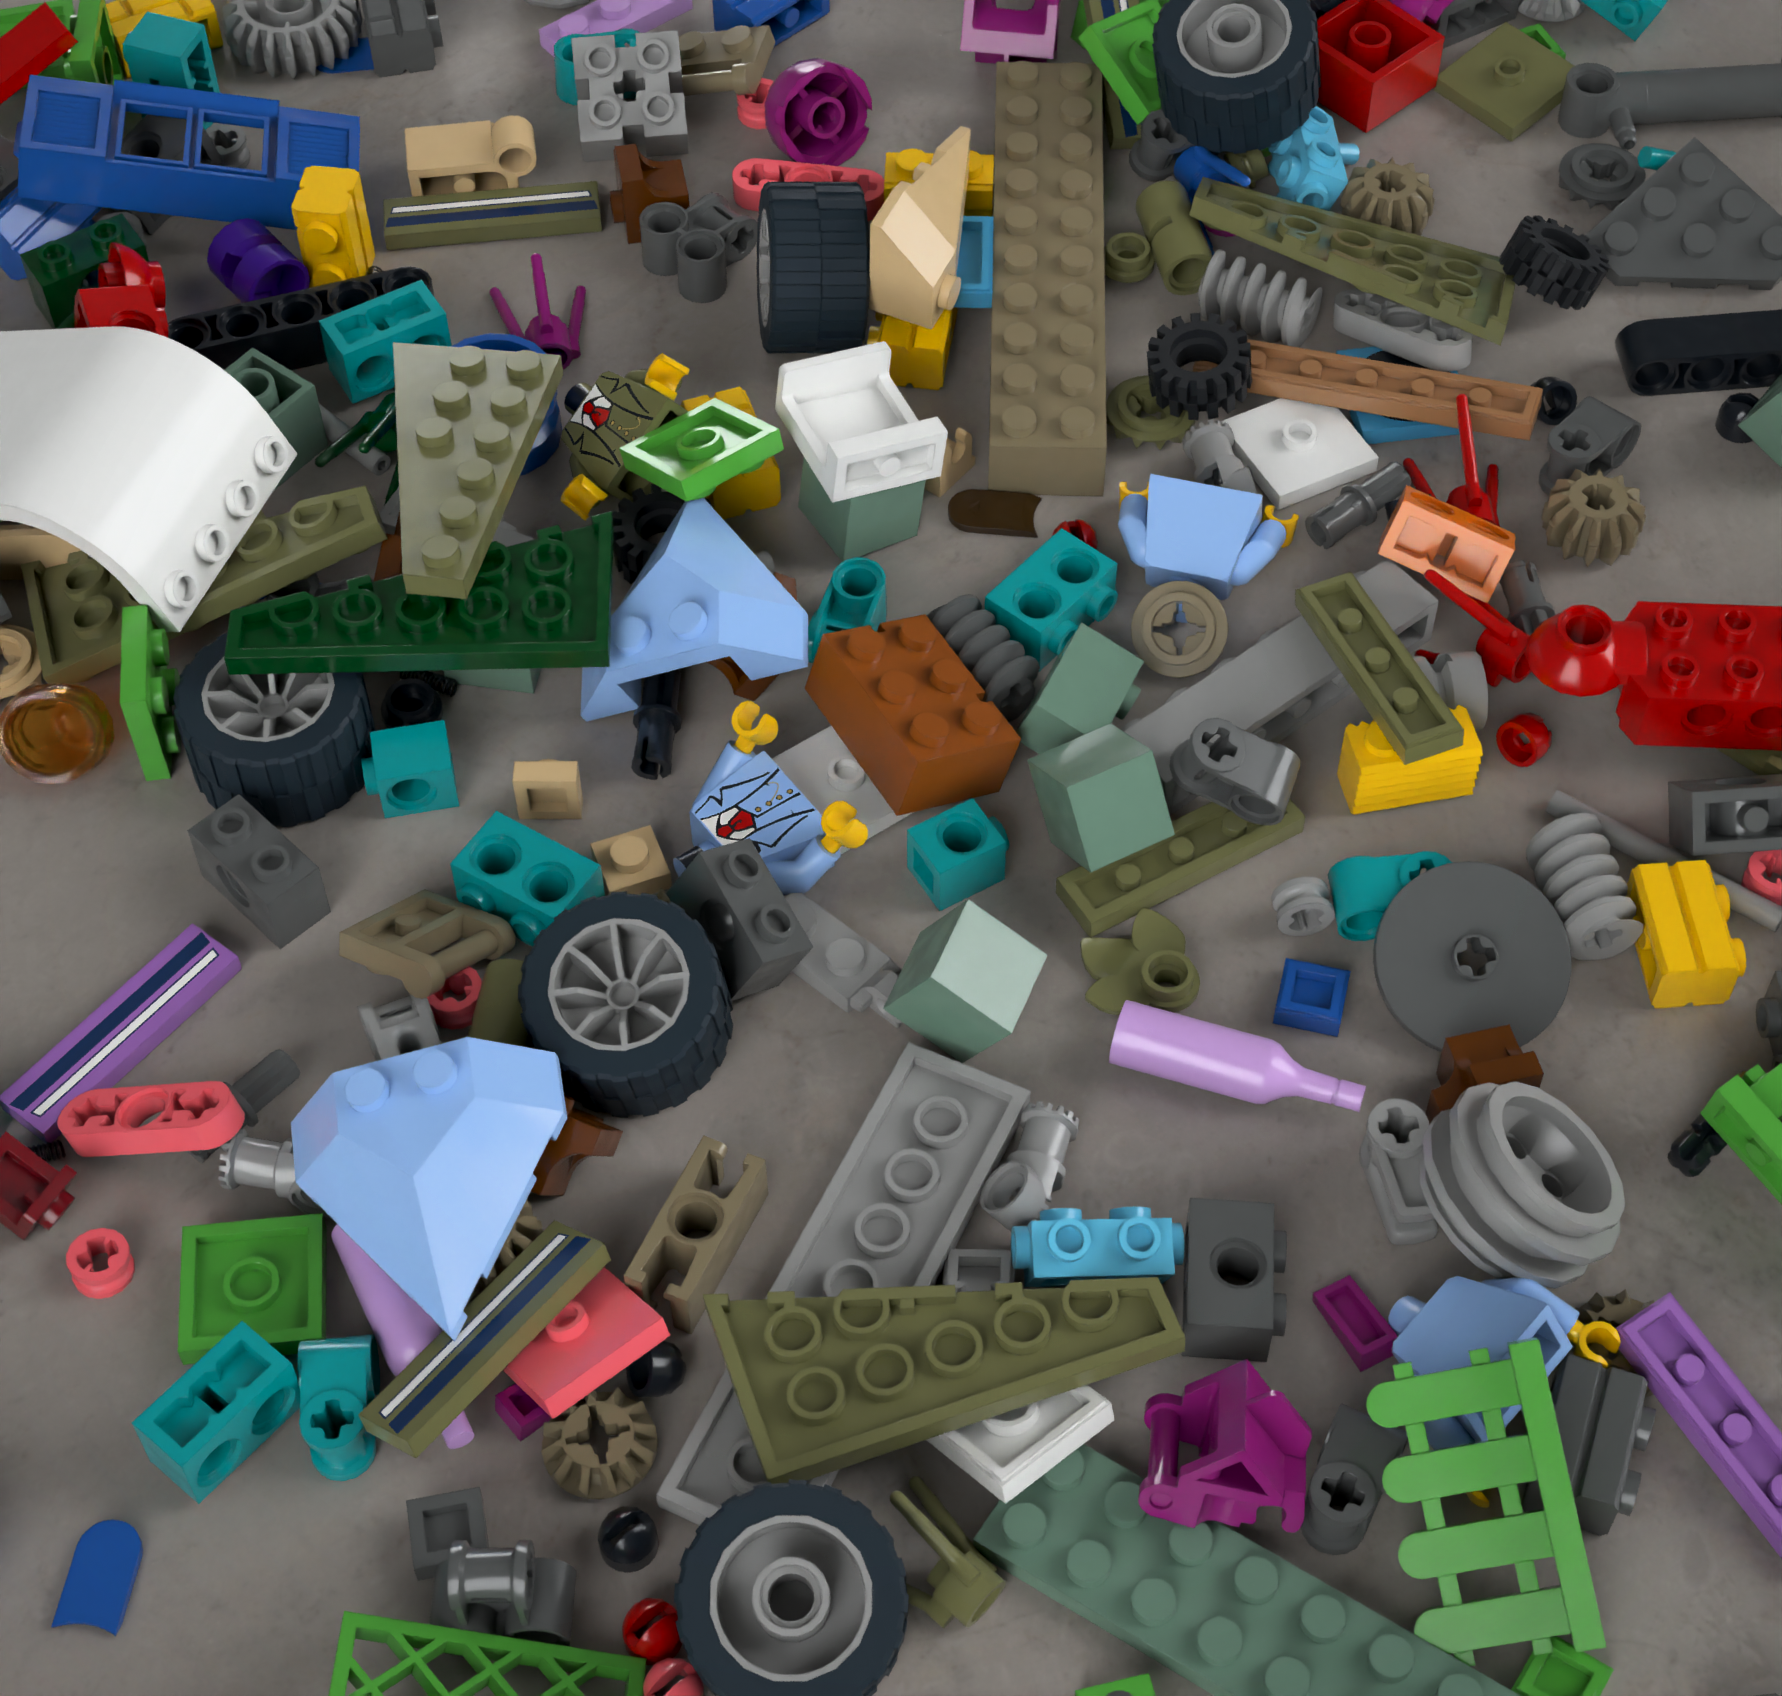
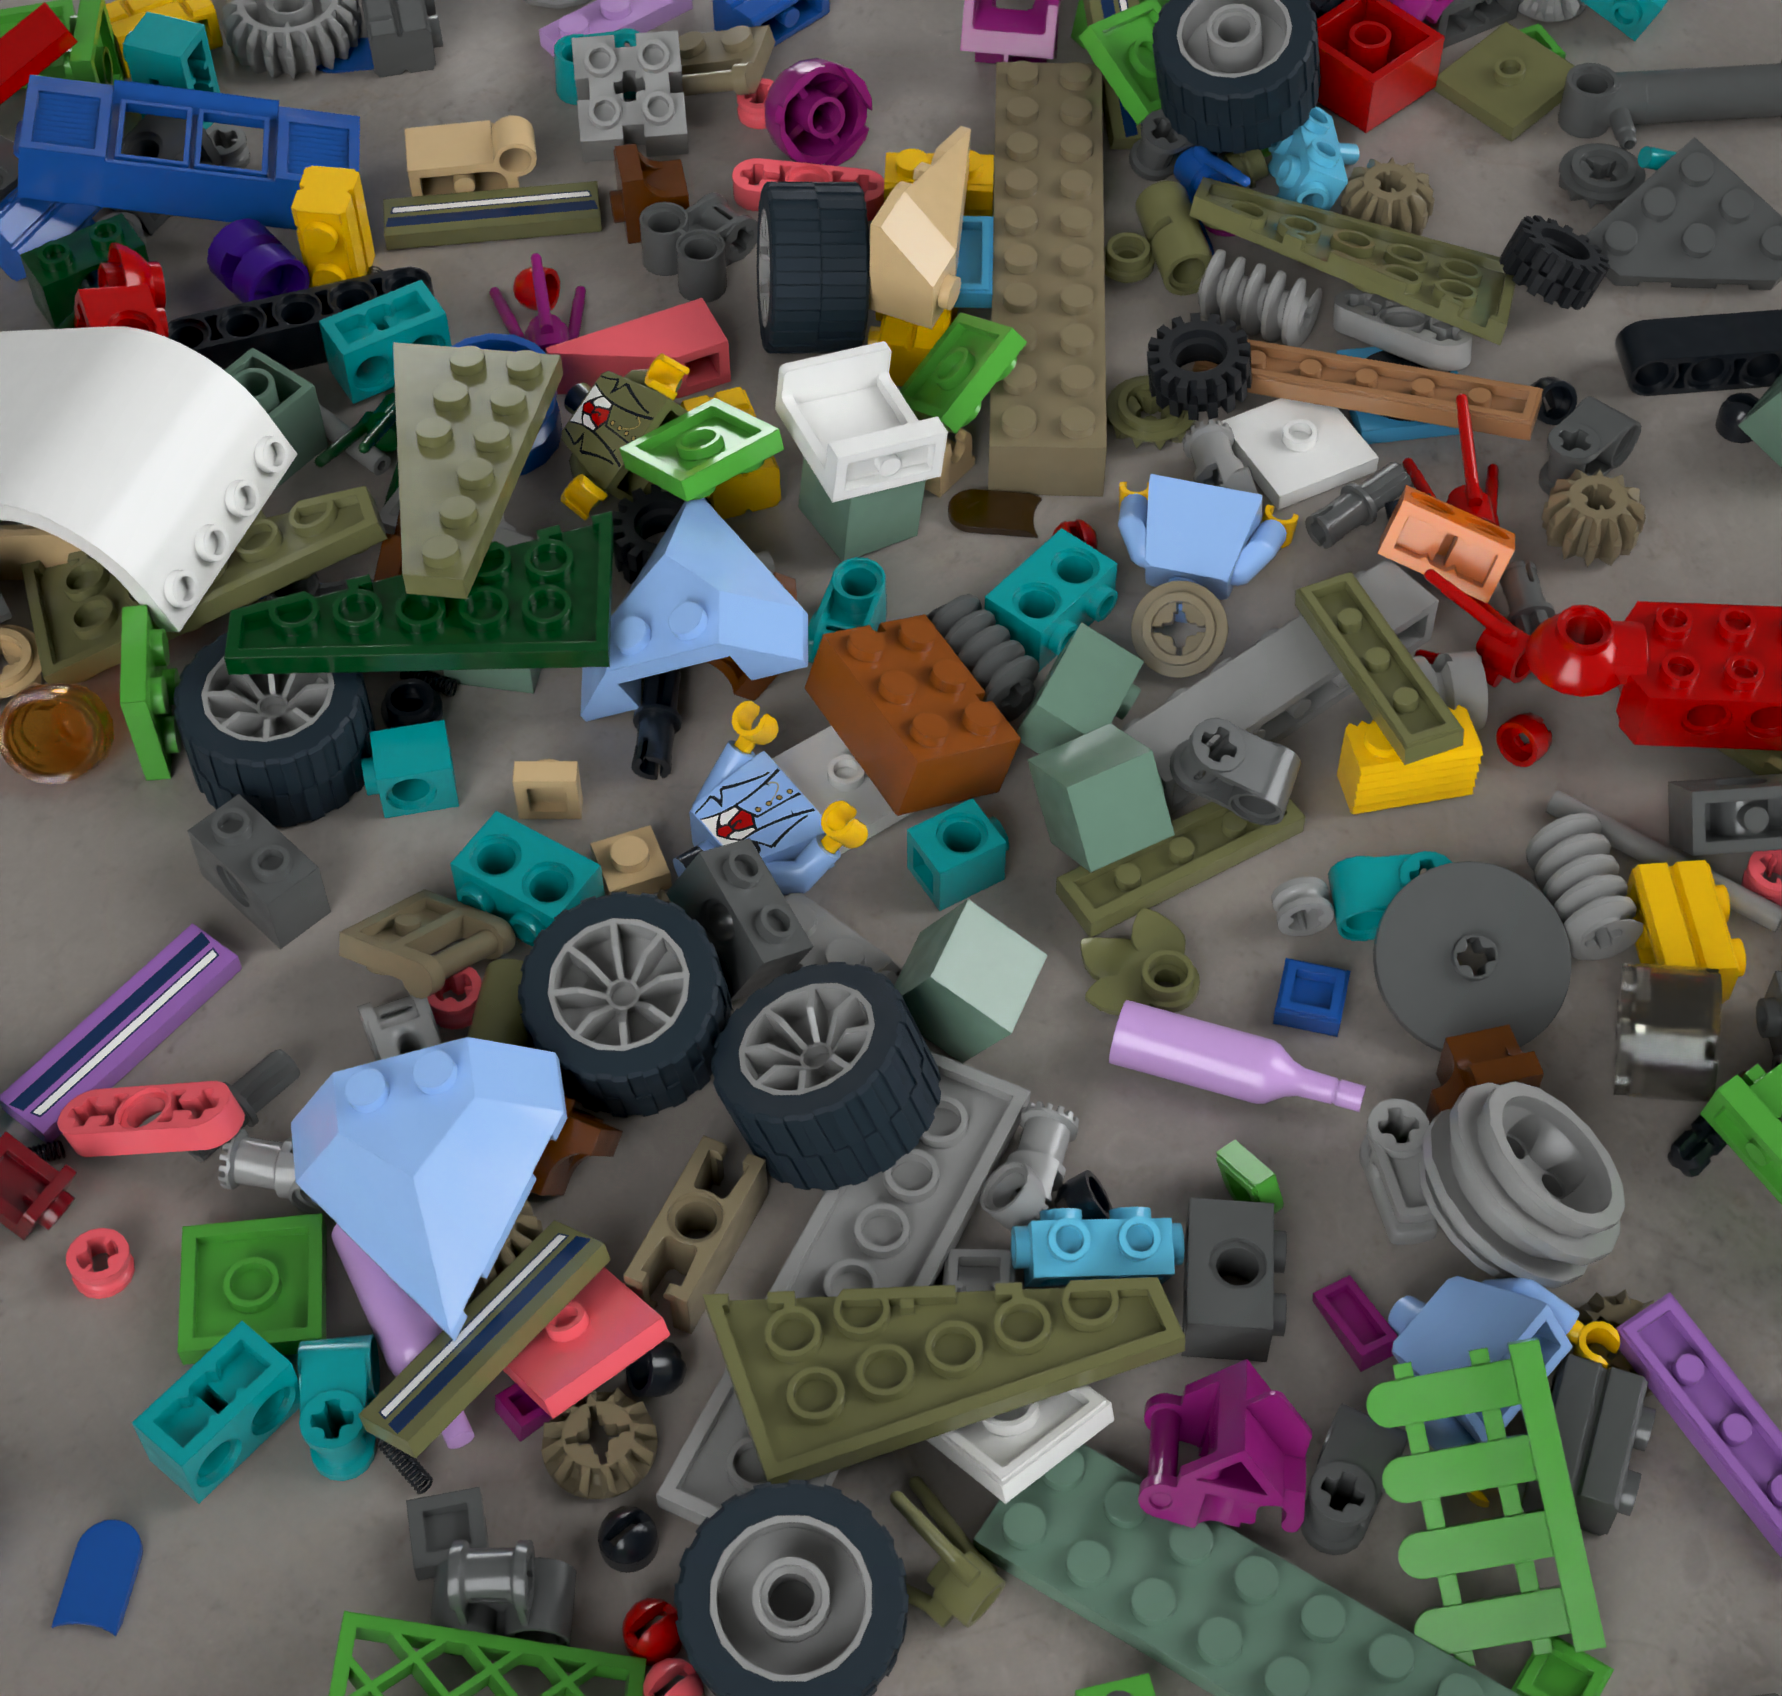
(413, 1462): none -> black leg
(524, 288): none -> red hinge
(681, 332): none -> coral slope
(827, 1075): none -> black wheel
(962, 370): none -> bright green plate
(1086, 1194): none -> black hinge
(1247, 1176): none -> bright green tile
(1667, 1032): none -> clear smoke brick

